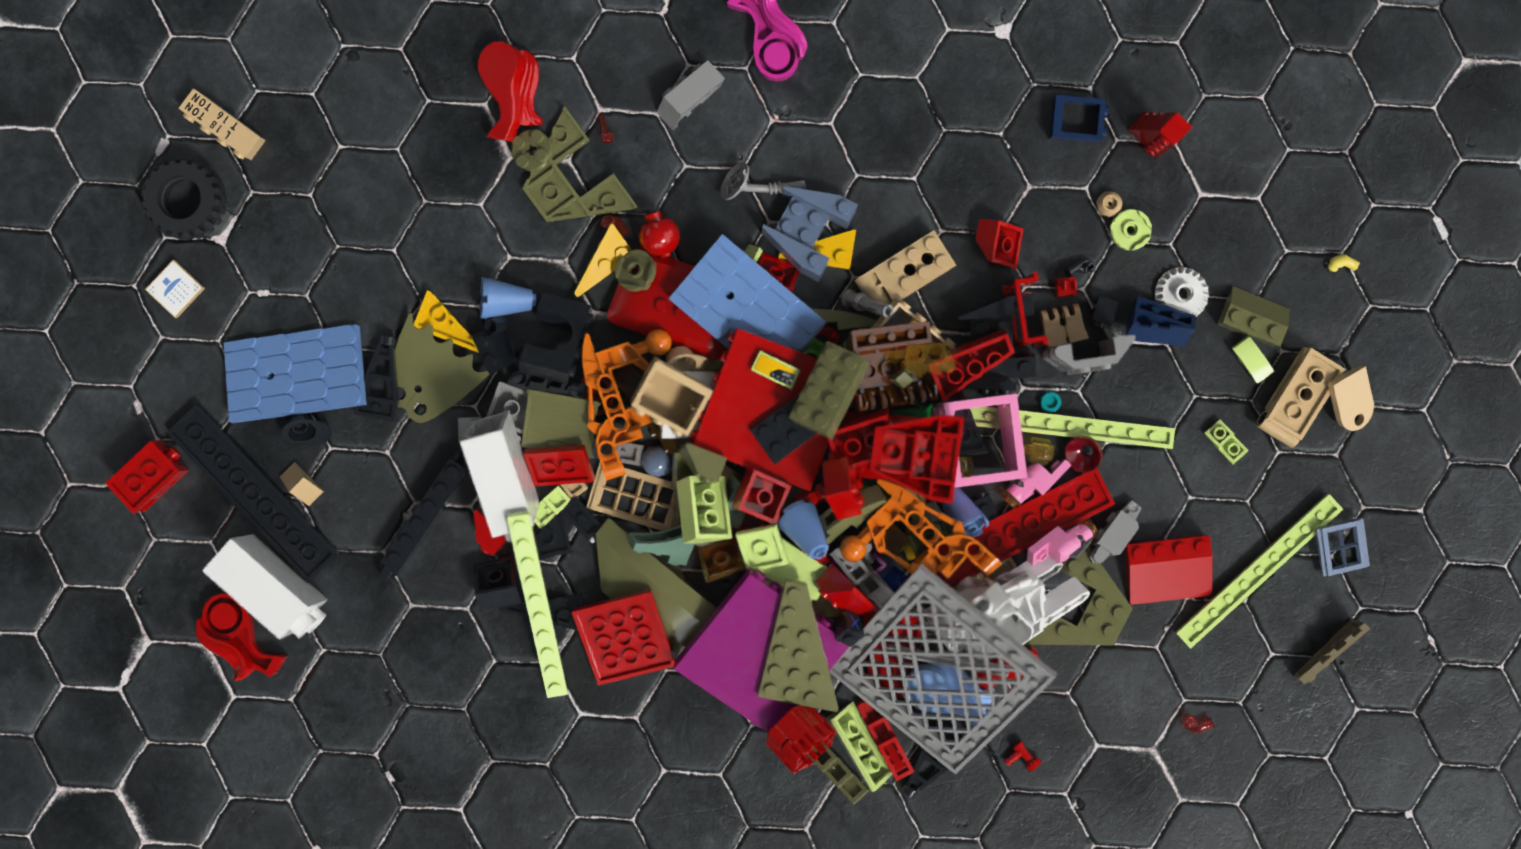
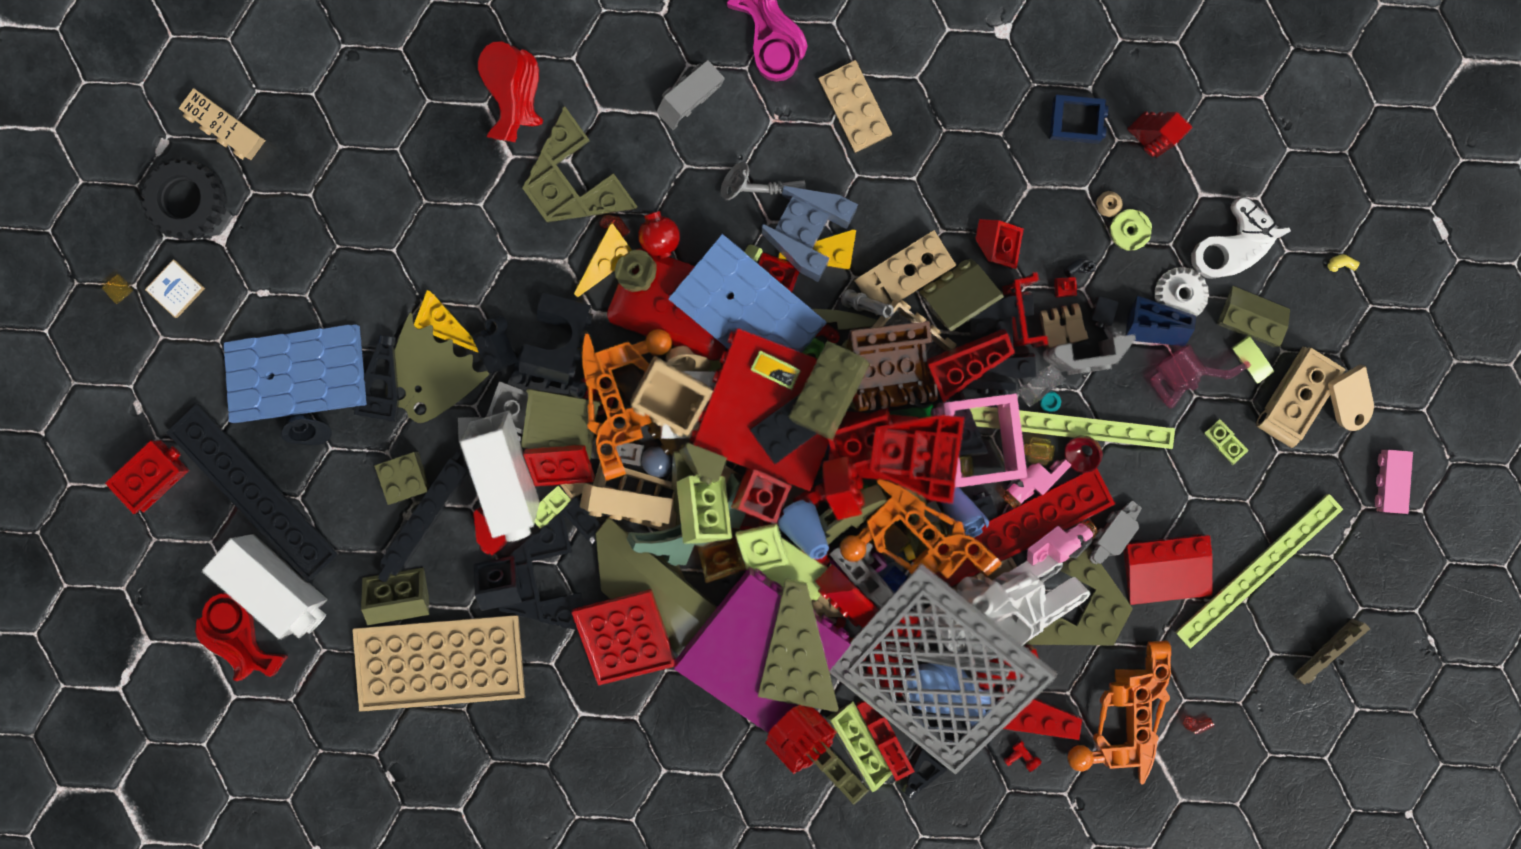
(117, 289): none -> clear yellow plate
(301, 484): tan slope -> none
(396, 599): none -> olive slope
(402, 478): none -> olive brick
(438, 663): none -> tan plate
(504, 298): medium blue cone -> none
(537, 603): yellowish green plate -> none
(540, 156): olive plate -> none
(607, 137): clear red hand -> none
(626, 504): none -> tan wedge
(848, 628): black brick -> none
(855, 106): none -> tan plate
(902, 377): olive piece -> none
(918, 366): clear yellow piece -> none
(960, 294): none -> olive slope
(1037, 387): none -> clear brick
(1045, 720): none -> red wedge
(1137, 750): none -> orange piece
(1183, 372): none -> clear pink piece
(1254, 238): none -> white animal
(1324, 549): sand blue piece -> none
(1394, 481): none -> bright pink brick

